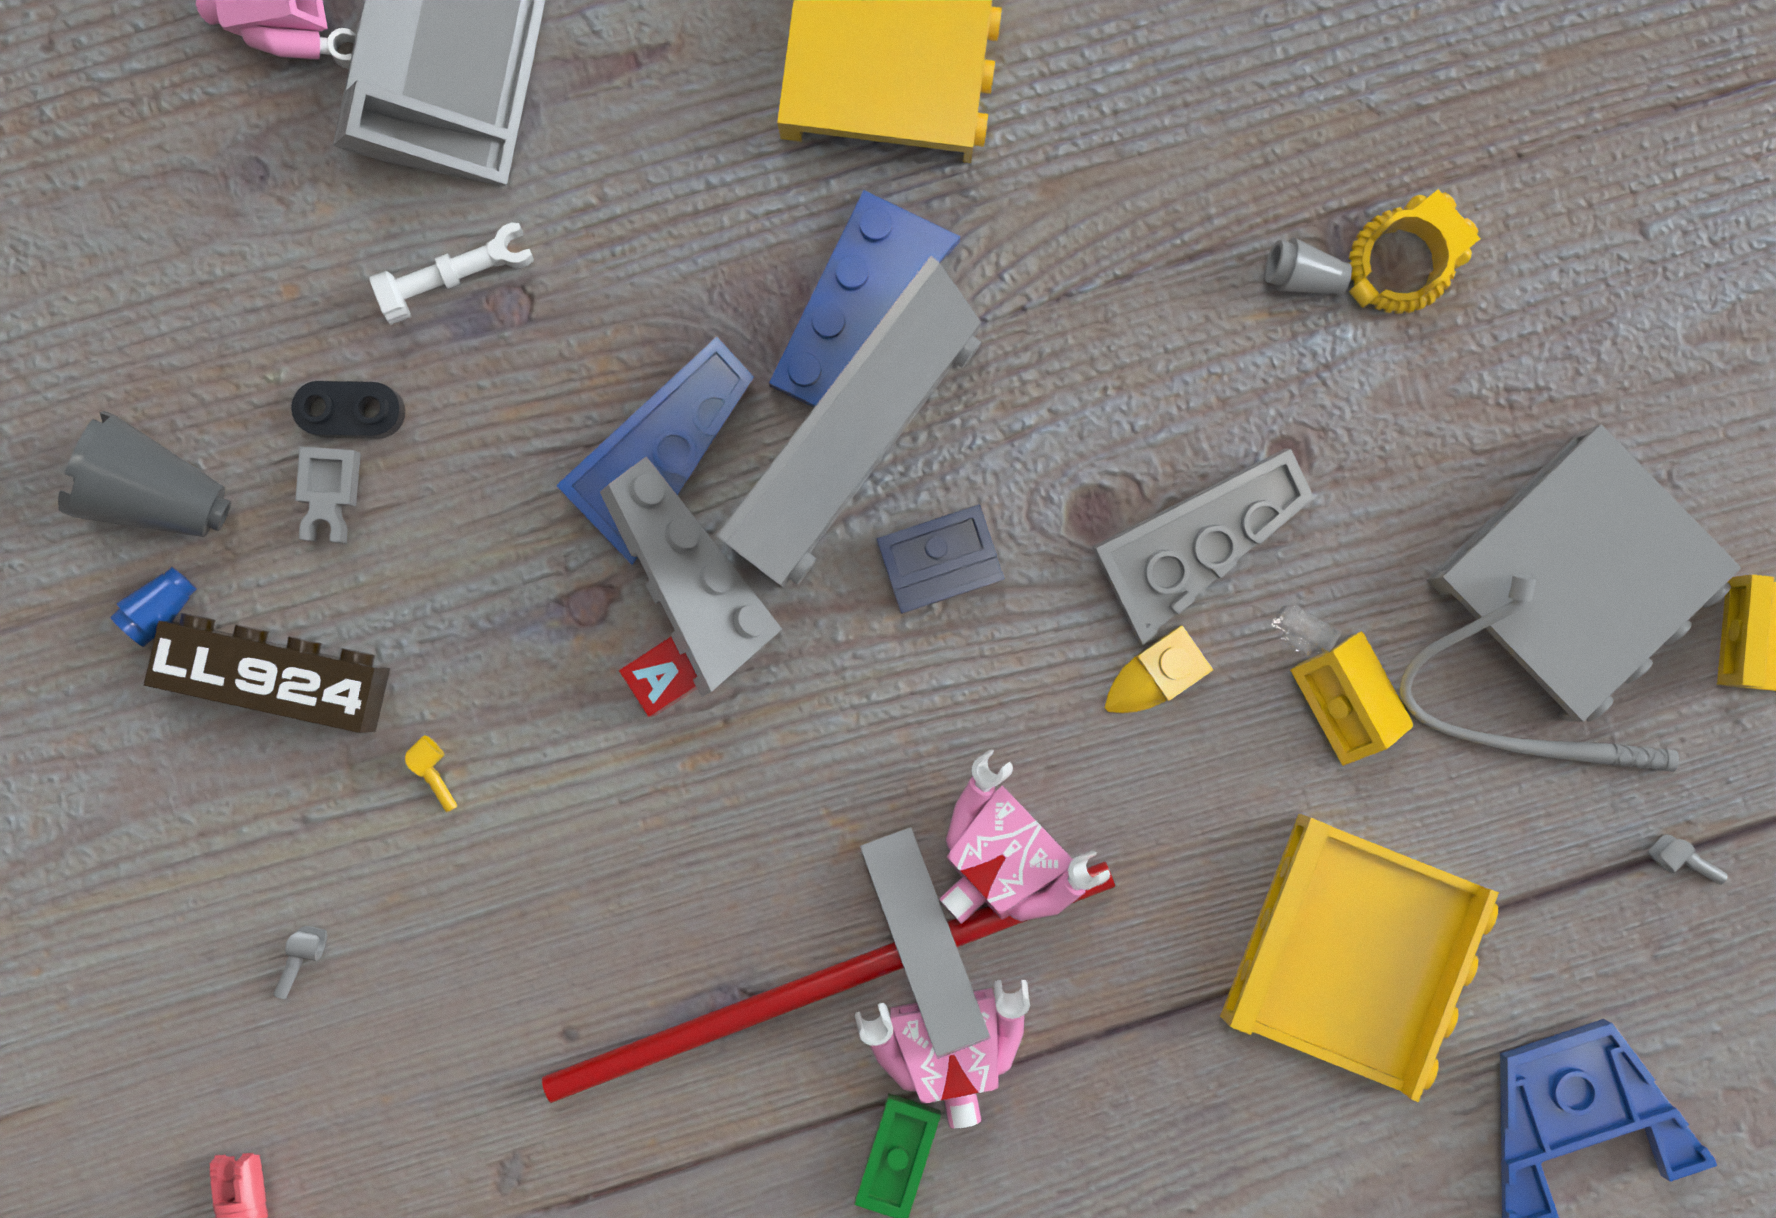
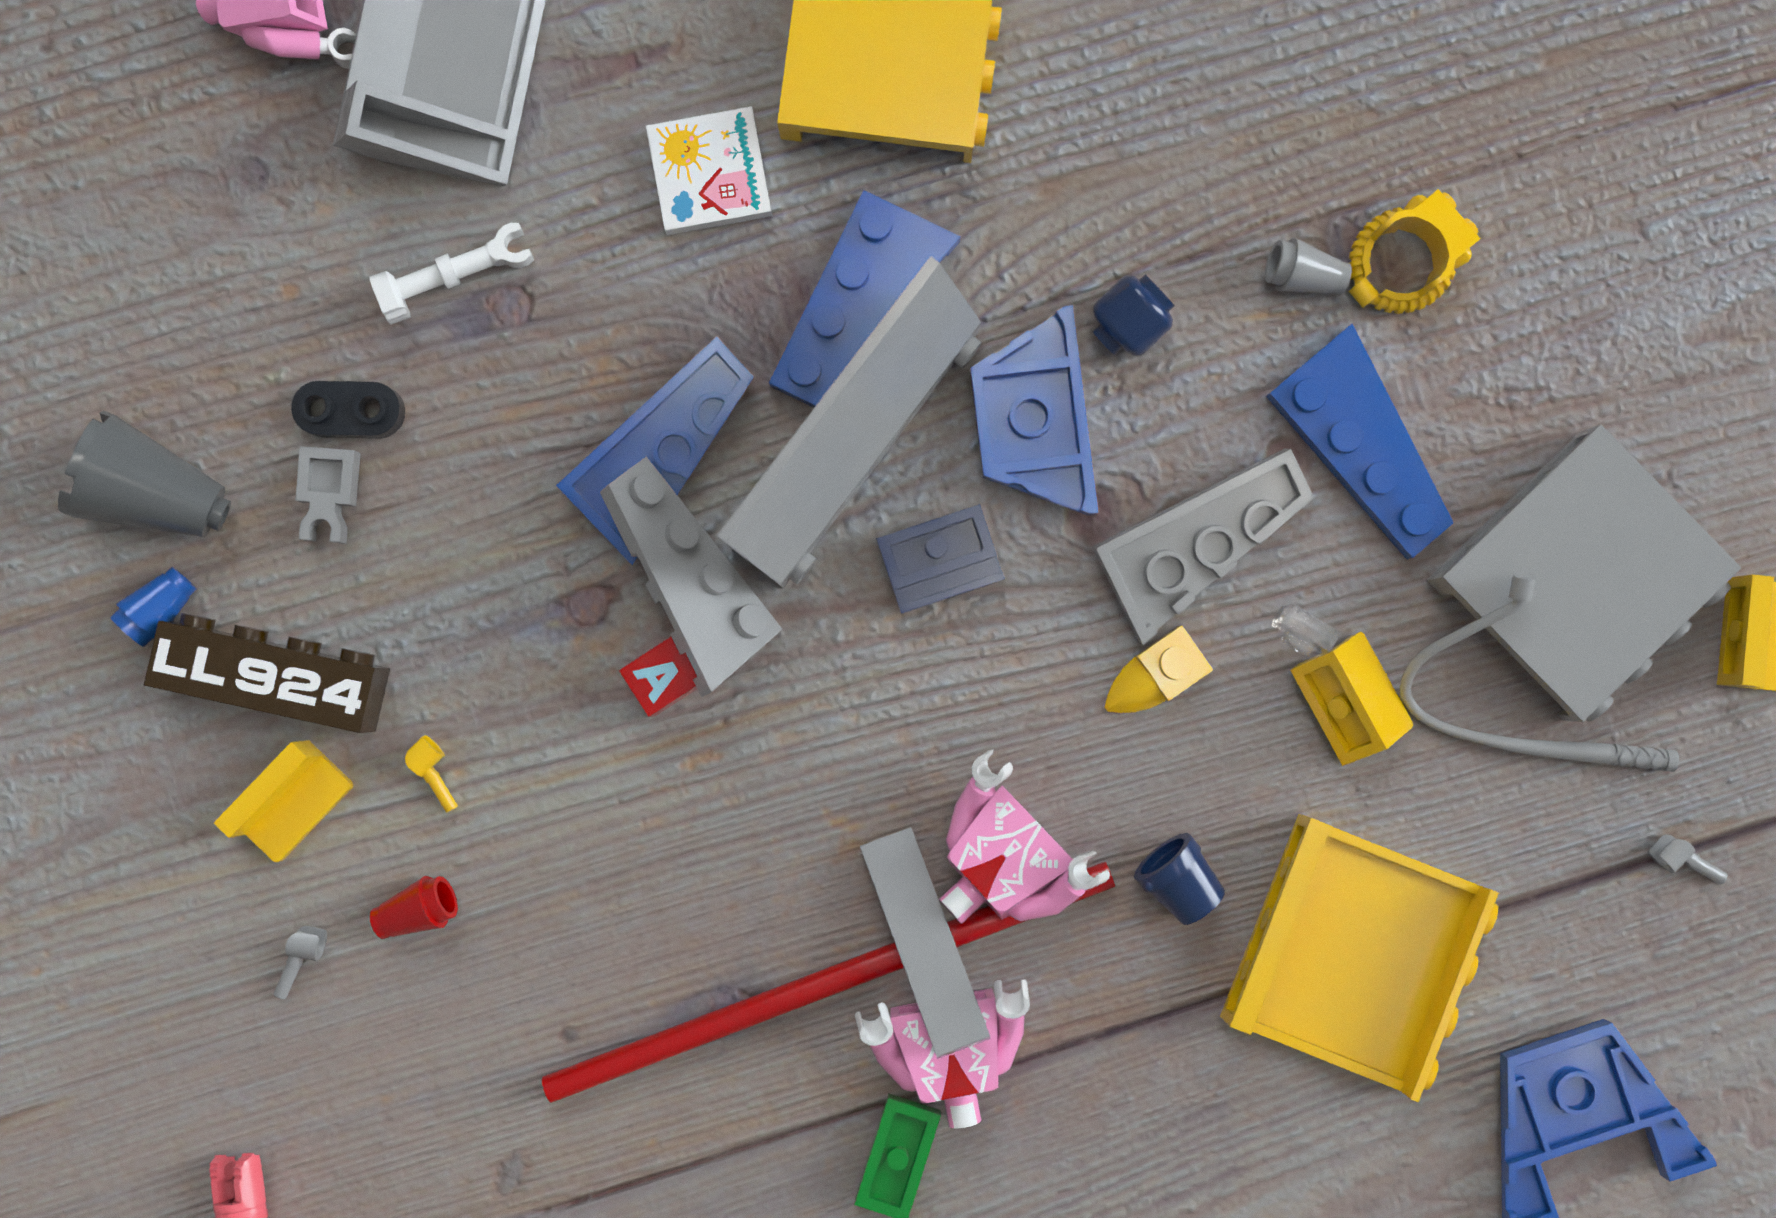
(286, 800): none -> yellow panel
(415, 909): none -> red cone
(709, 170): none -> white tile
(1035, 416): none -> wing
(1132, 315): none -> dark blue head
(1181, 879): none -> dark blue piece
(1359, 436): none -> blue wing

